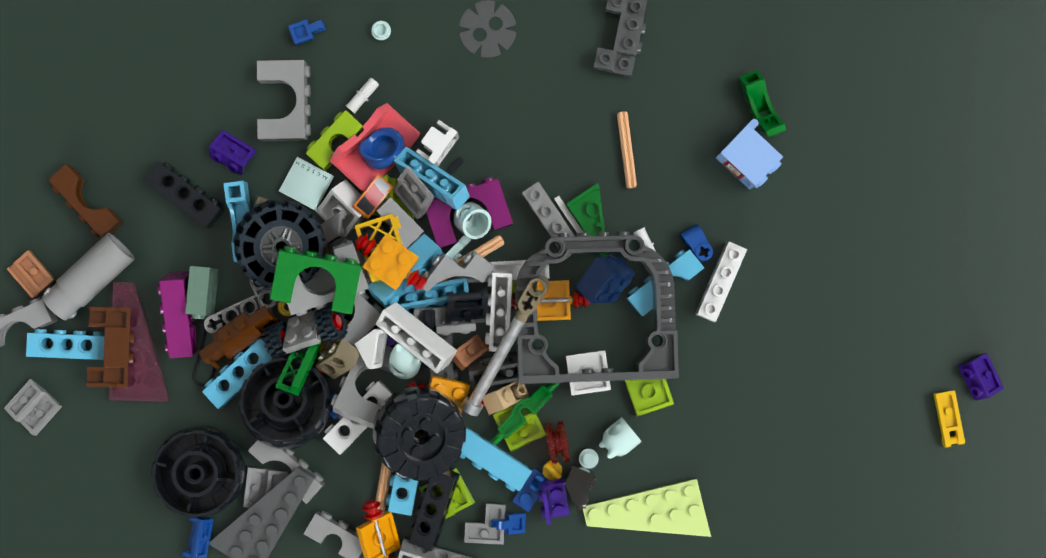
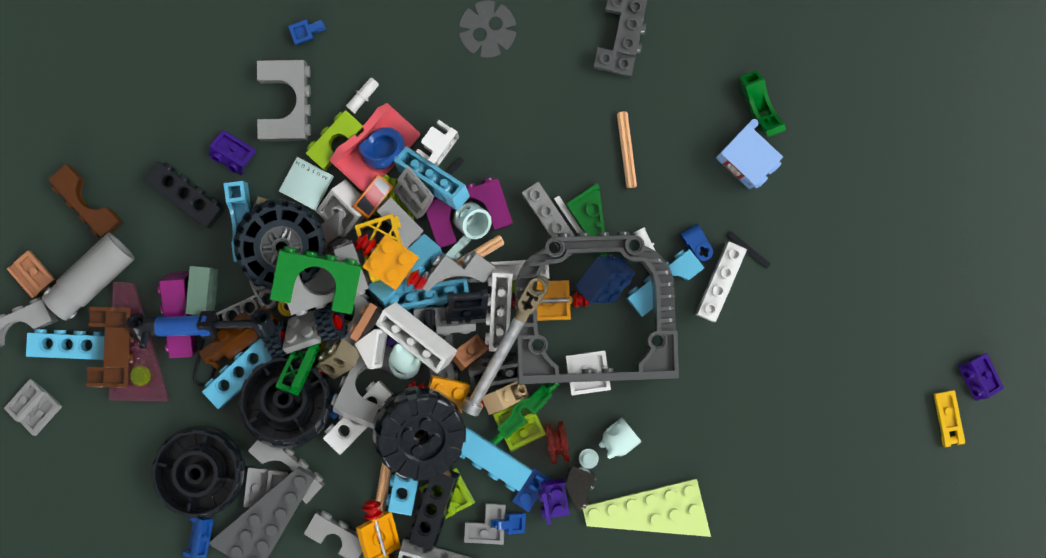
(140, 375): none -> clear neon green plate
(205, 324): none -> black piece
(358, 328): none -> nougat plate
(381, 30): light aqua plate -> none
(551, 471): yellow plate -> none
(649, 395): lime plate -> none
(750, 251): none -> black piece

